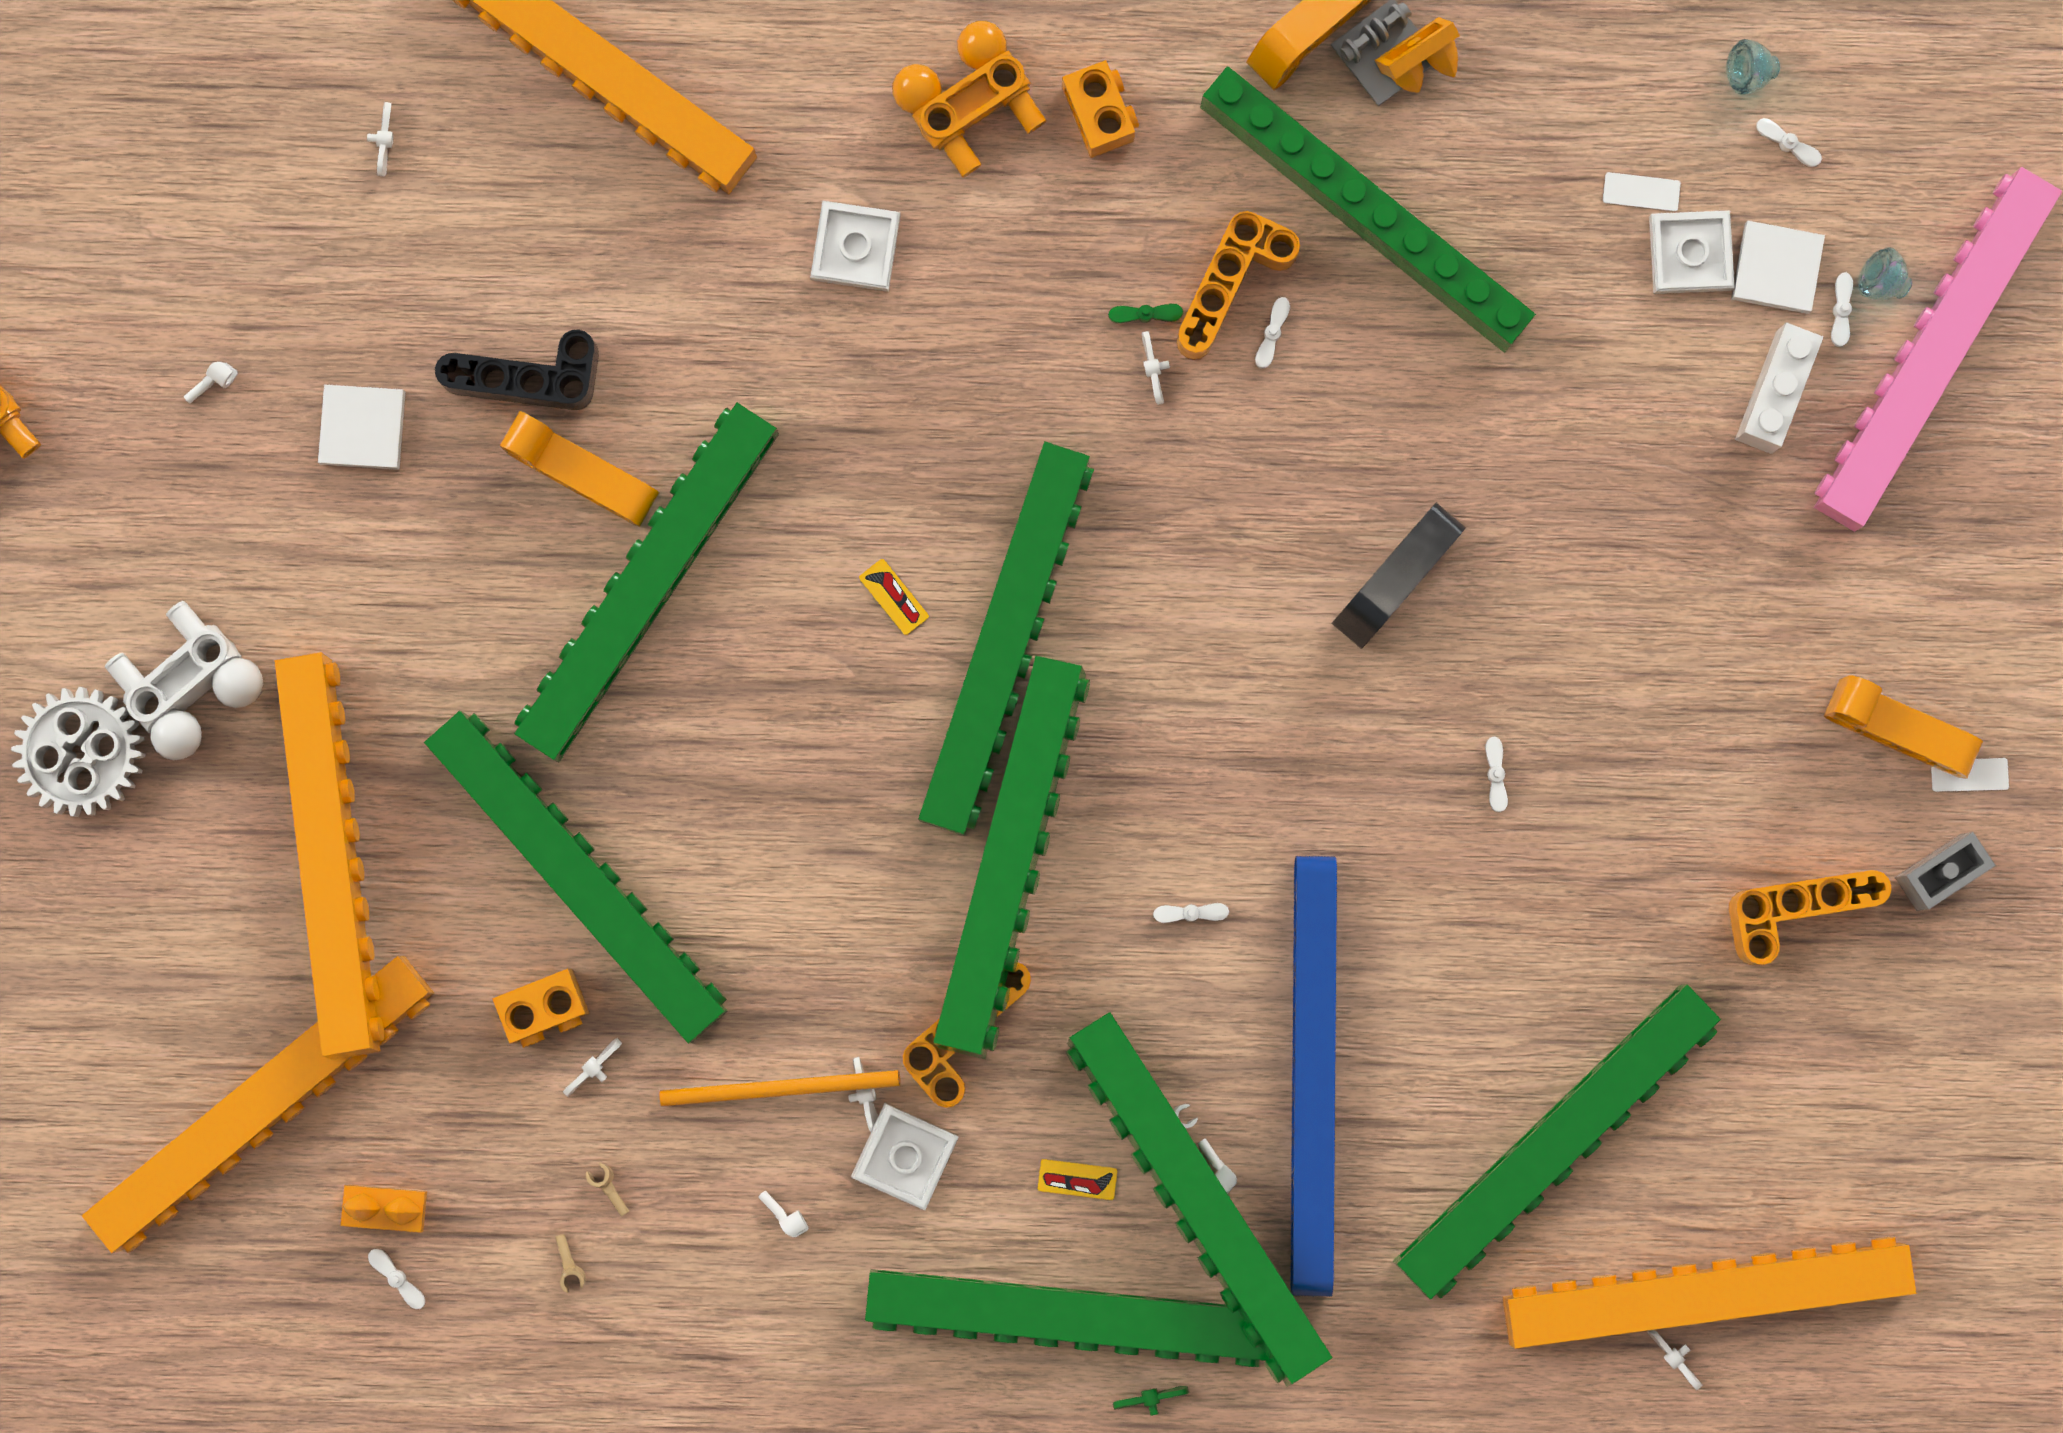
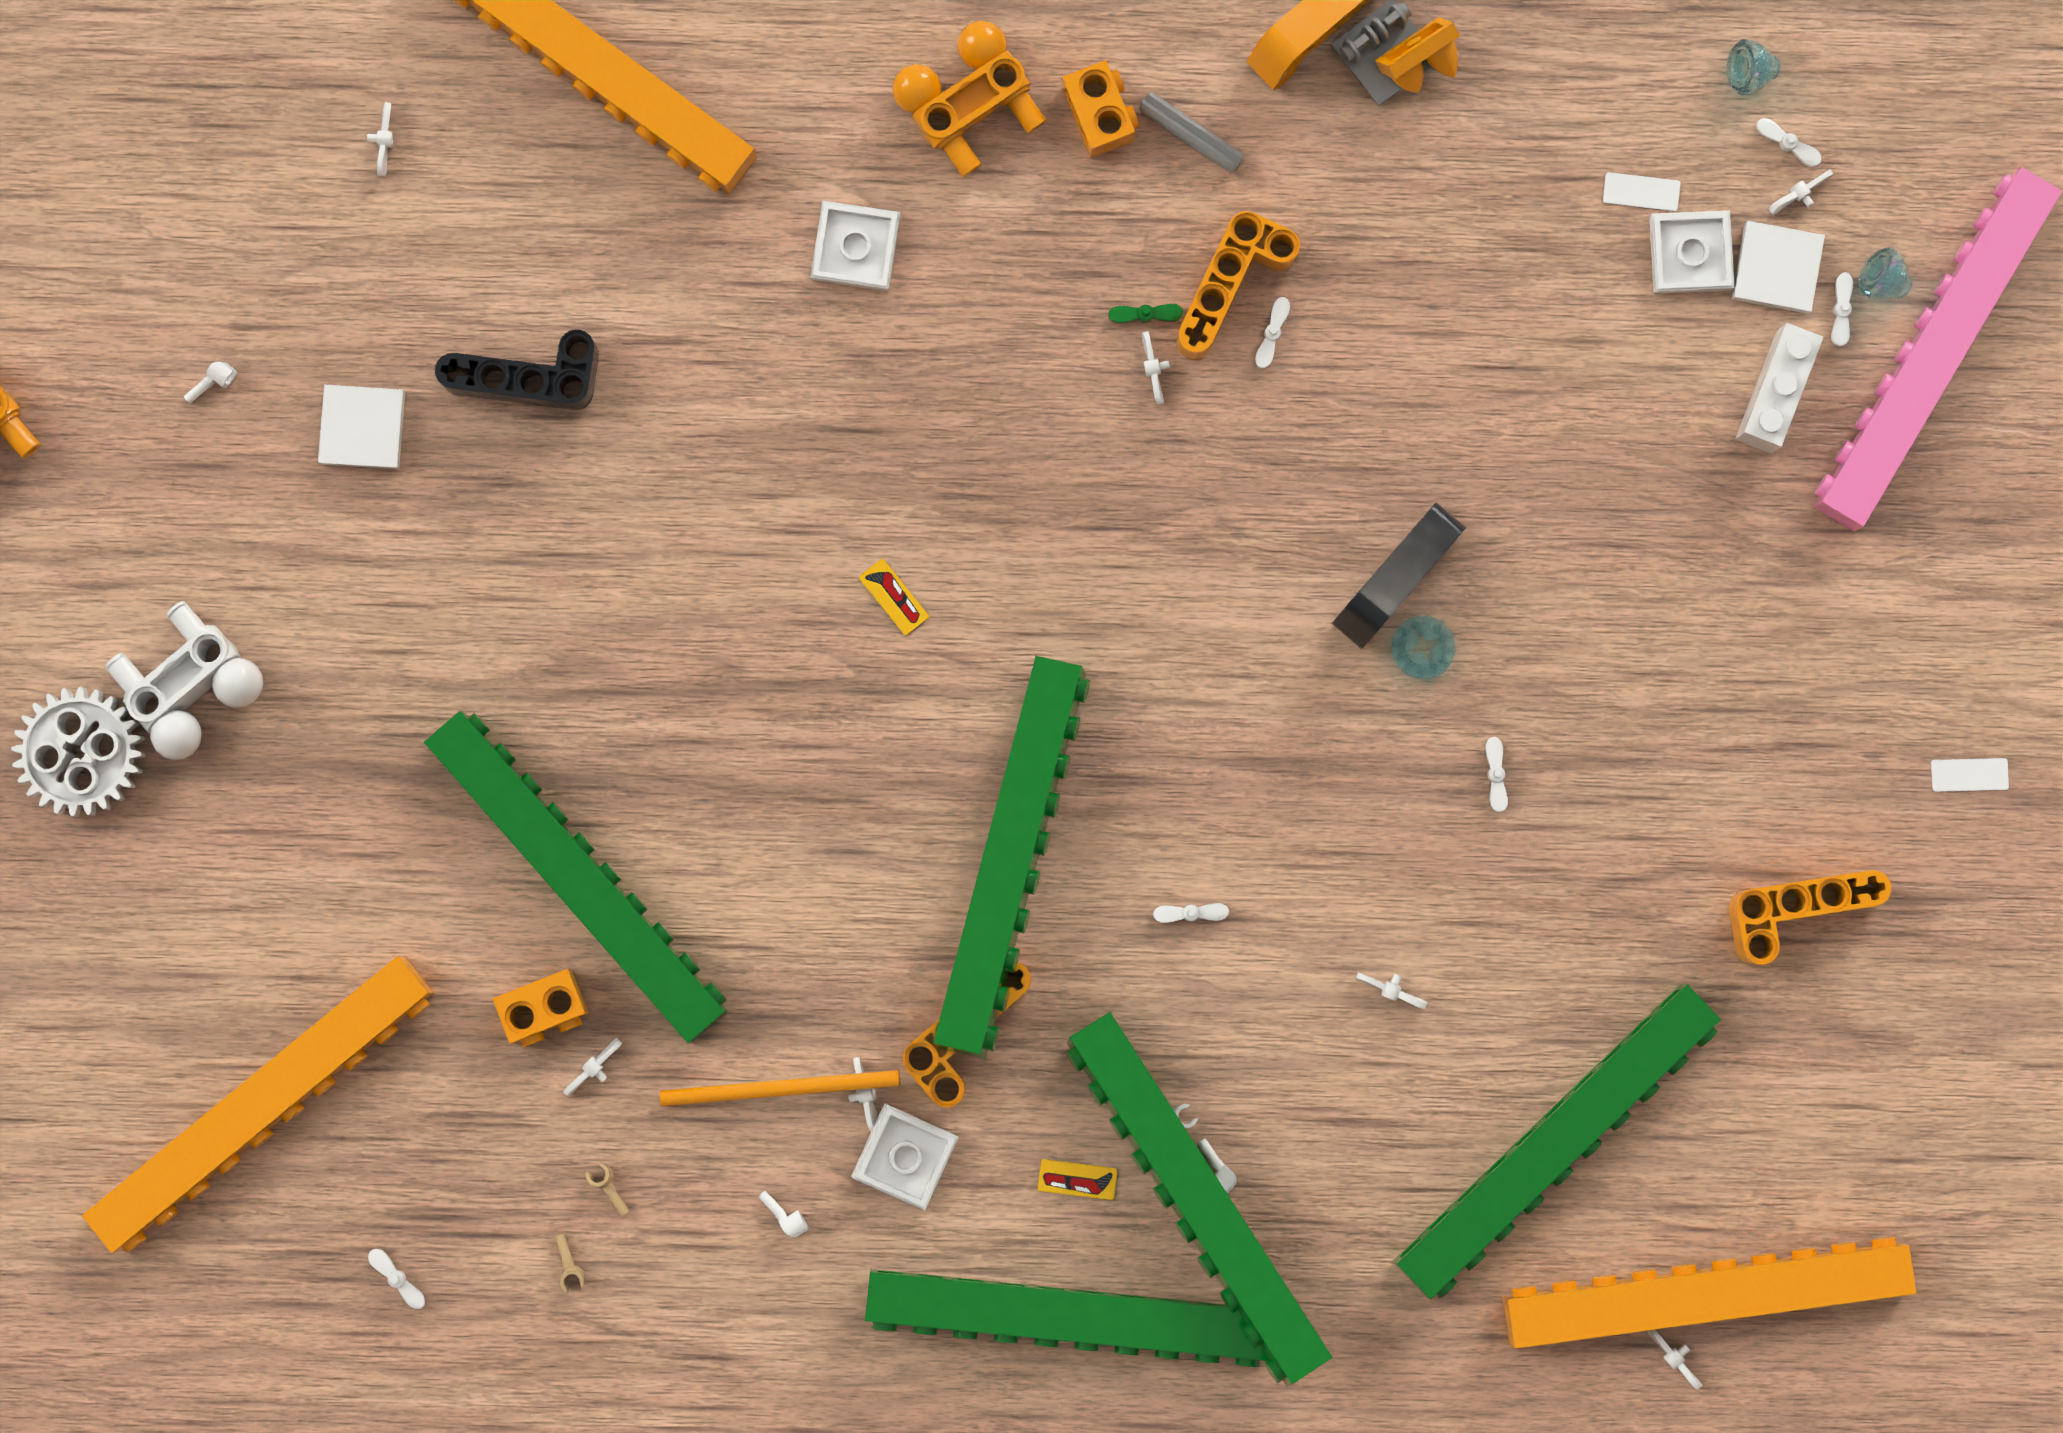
(328, 856): light orange brick -> none
(383, 1208): light orange tile -> none
(578, 469): light orange beam -> none
(647, 581): green brick -> none
(1004, 639): green brick -> none
(1151, 1398): green piece -> none
(1191, 132): none -> light grey axle
(1313, 1076): blue beam -> none
(1366, 209): green brick -> none
(1392, 990): none -> white piece
(1416, 664): none -> clear light blue gear
(1799, 192): none -> white piece
(1864, 710): light orange beam -> none
(1945, 871): light grey brick -> none

